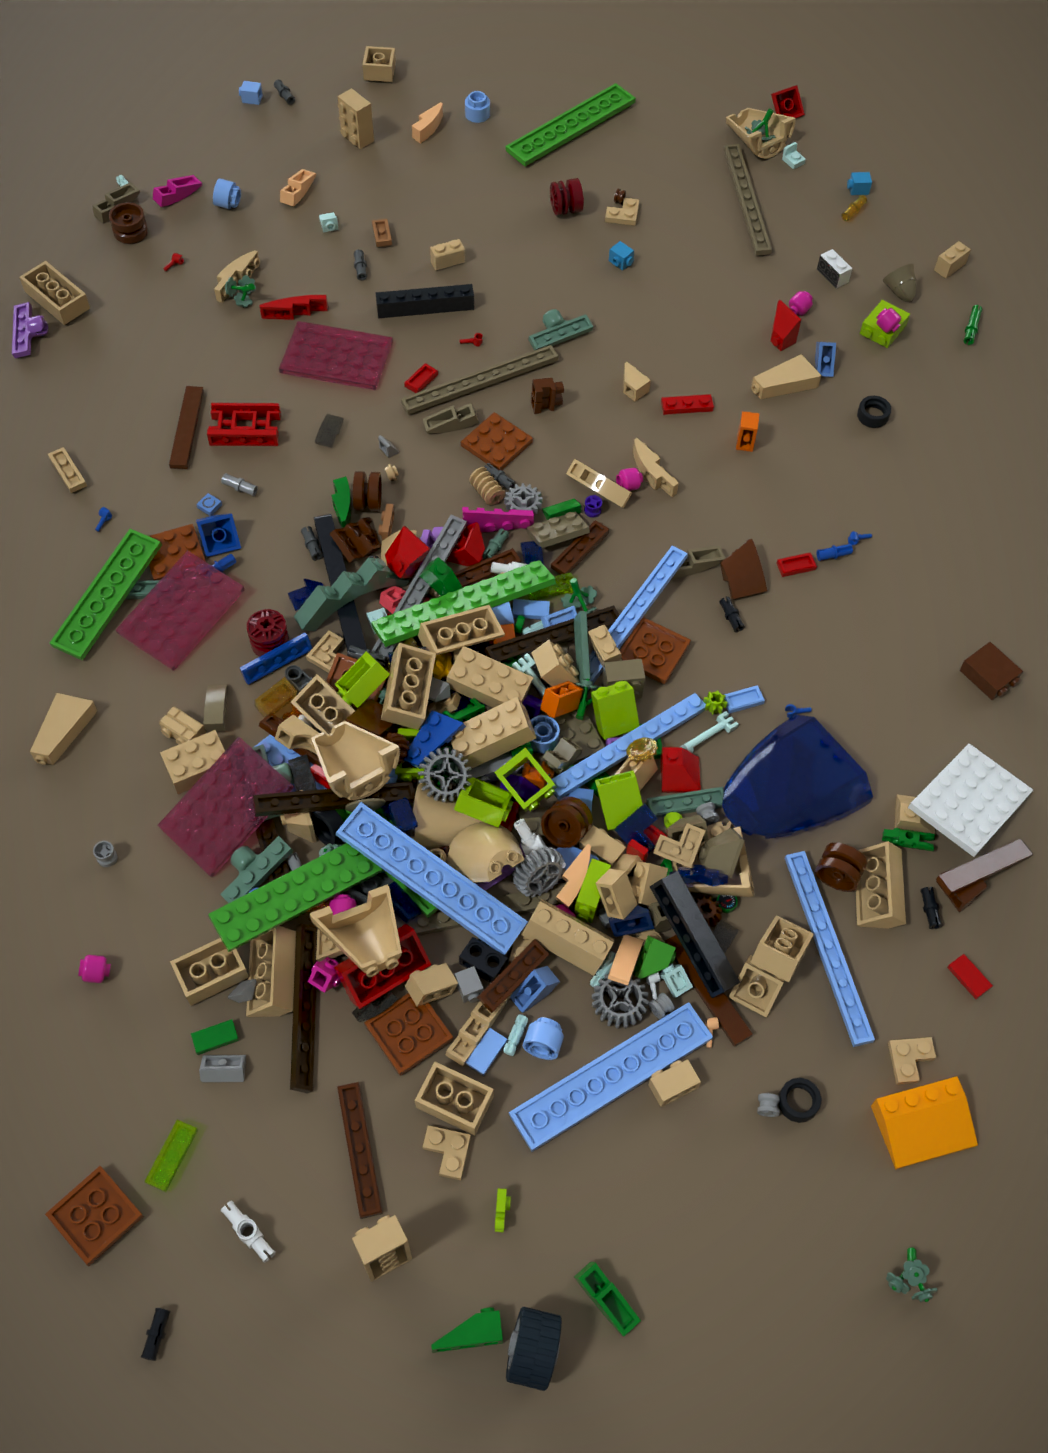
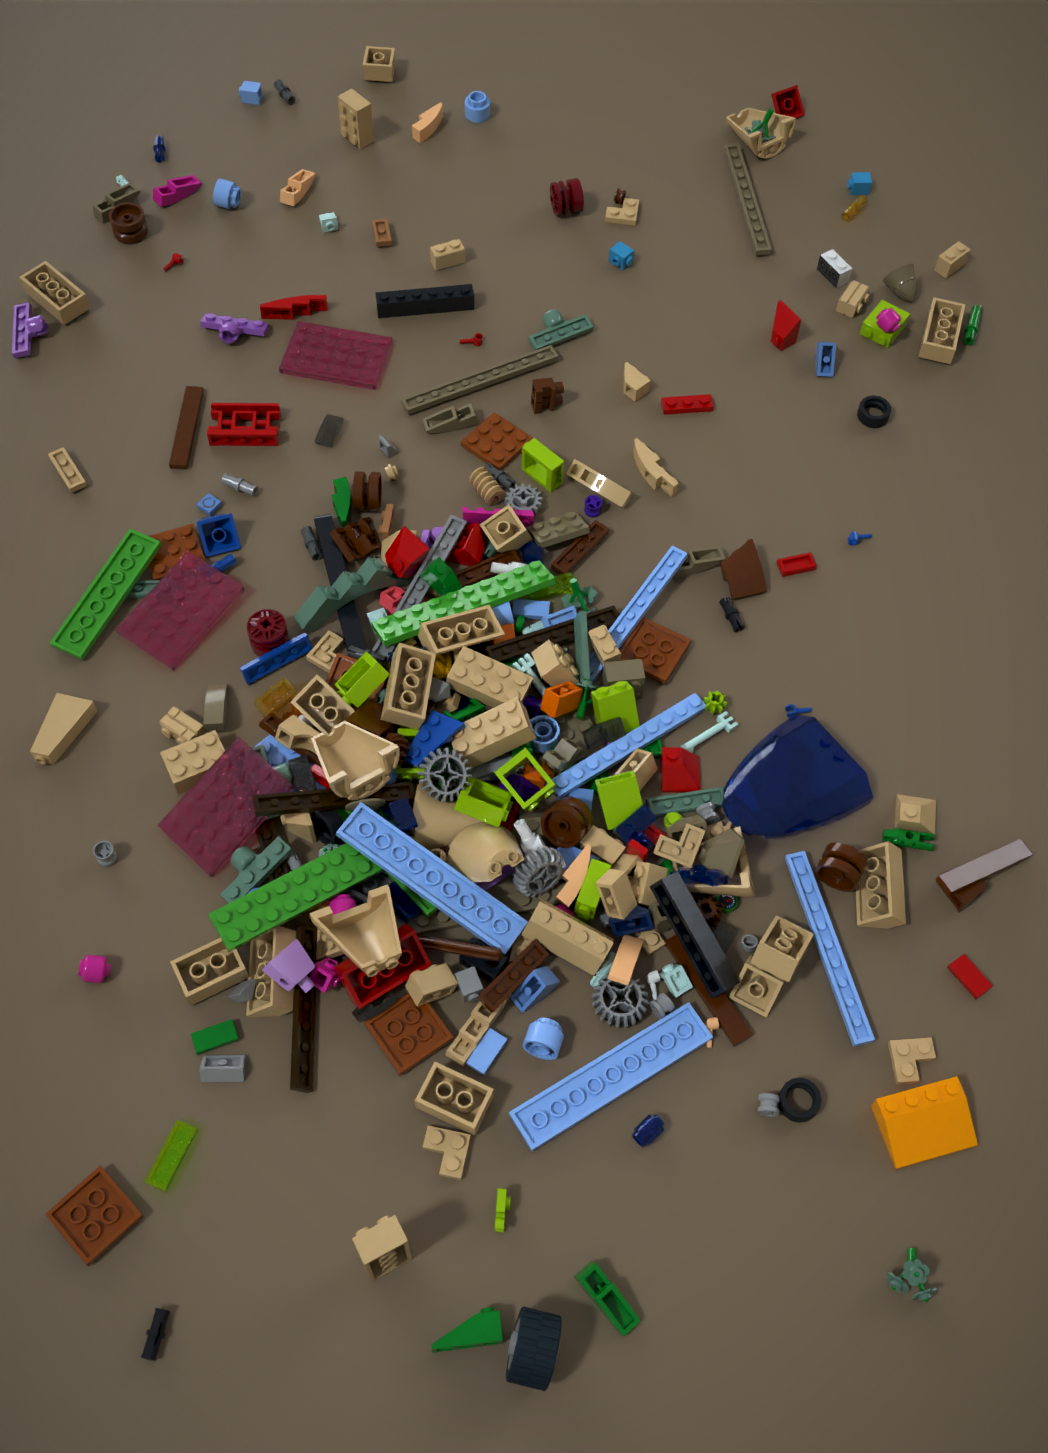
(106, 515): blue hand -> none
(159, 148): none -> clear blue axle
(232, 328): none -> medium lavender plate
(237, 269): tan slope -> none
(245, 287): sand green plant -> none
(253, 1241): white pin -> none
(291, 968): none -> lavender torso
(300, 595): clear blue slope -> none
(300, 681): dark grey piece -> none
(359, 1150): reddish brown tile -> none
(360, 265): dark grey pin -> none
(421, 378): red tile -> none
(460, 948): none -> reddish brown axle
(505, 530): none -> tan slope
(515, 1035): light aqua axle -> none
(542, 465): none -> lime window
(562, 508): green slope -> none
(570, 124): bright green plate -> none
(604, 732): none -> clear smoke slope
(629, 479): dark pink head -> none
(639, 745): clear yellow gear -> none
(648, 1130): none -> clear blue brick
(654, 957): bright green slope -> none
(674, 1082): tan brick -> none
(744, 699): light blue tile -> none
(747, 431): orange brick -> none
(749, 943): none -> light grey hinge
(786, 378): tan slope -> none
(793, 157): light aqua bracket -> none
(801, 303): dark pink head -> none
(834, 552): blue axle -> none
(853, 299): none -> tan brick
(931, 908): black pin -> none
(941, 330): none -> tan brick
(970, 799): white plate -> none
(991, 671): reddish brown brick -> none

